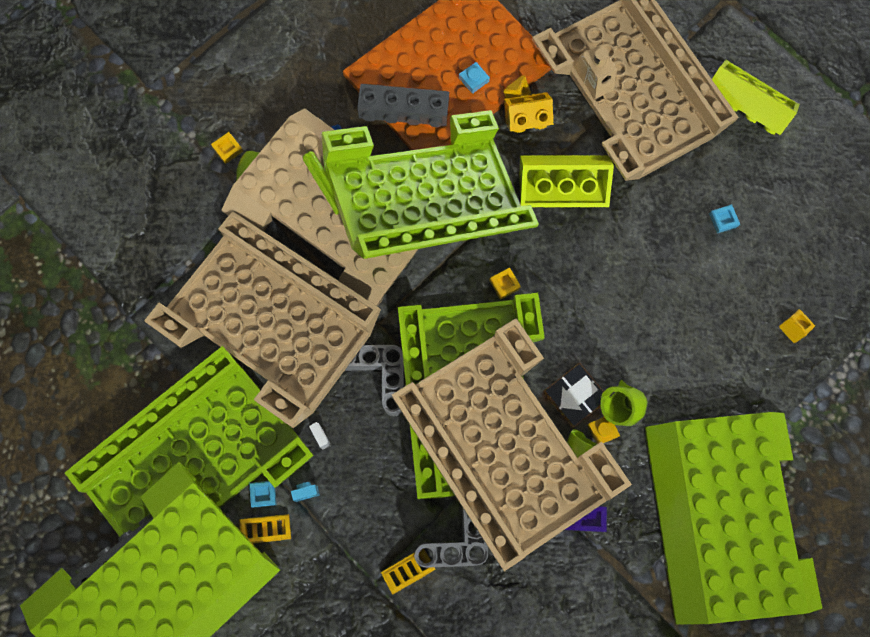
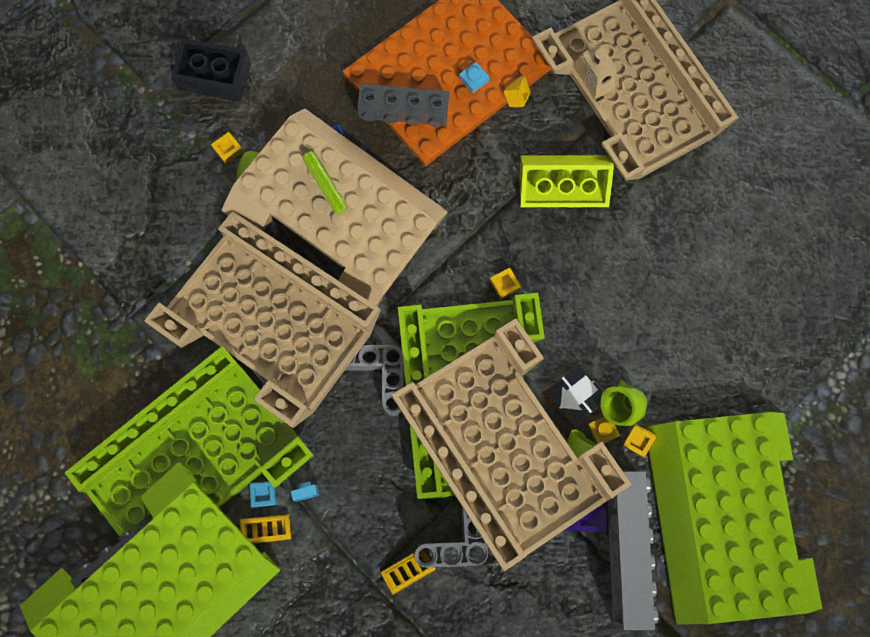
(211, 69): none -> black brick
(319, 435): white tile -> none
(423, 194): lime slope -> none
(529, 112): yellow brick -> none
(631, 556): none -> light grey brick
(639, 440): none -> yellow plate
(724, 218): medium azure tile -> none
(755, 98): neon yellow slope -> none
(797, 326): yellow slope -> none

